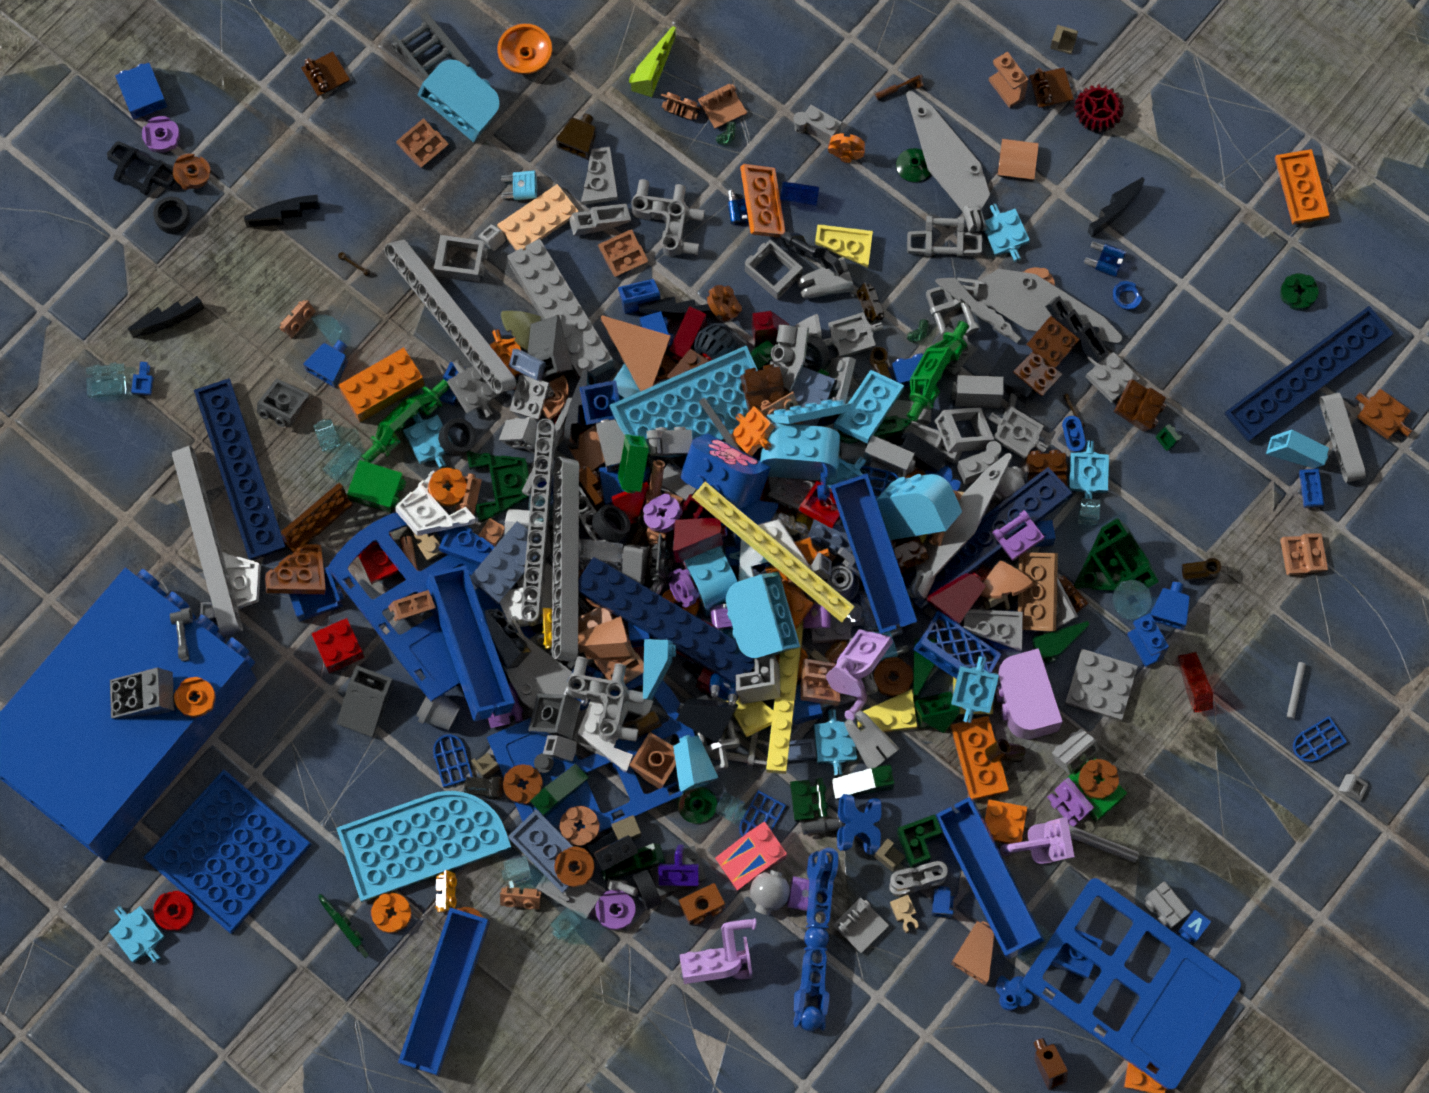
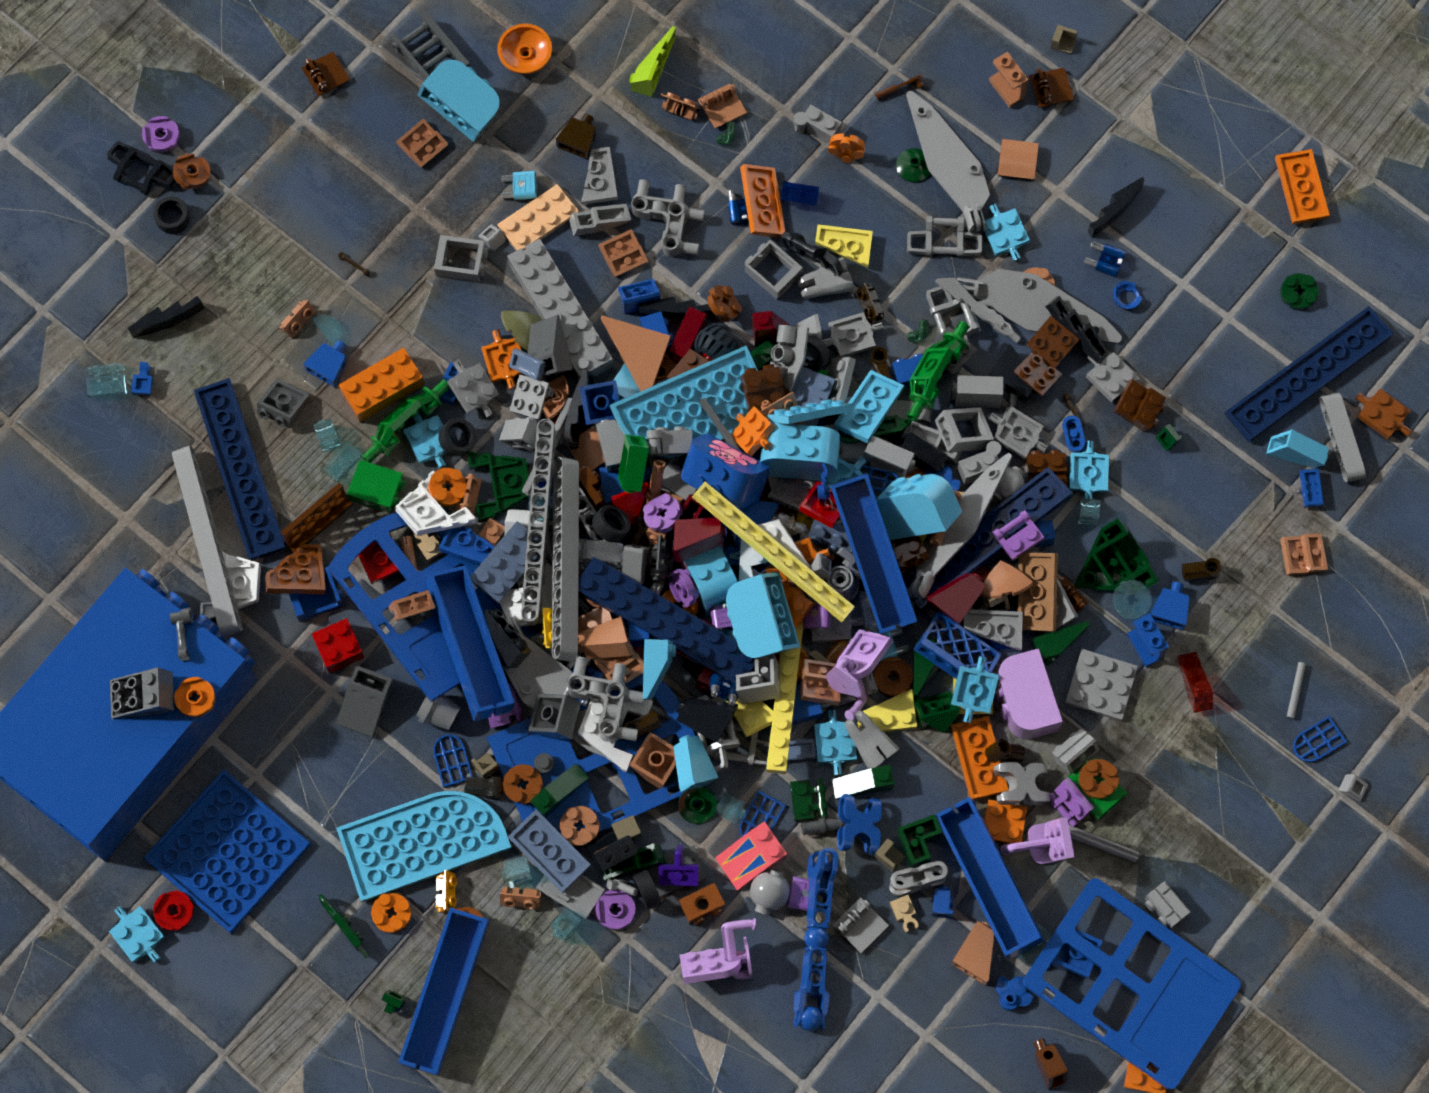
(141, 90): blue panel -> none
(276, 212): black slope -> none
(393, 1001): none -> dark green tile
(450, 316): light grey beam -> none
(560, 748): light grey brick -> none
(579, 877): dark orange plate -> none
(856, 613): light grey plate -> none
(1022, 784): none -> light grey piece
(1102, 117): dark red gear -> none
(1194, 927): blue brick -> none

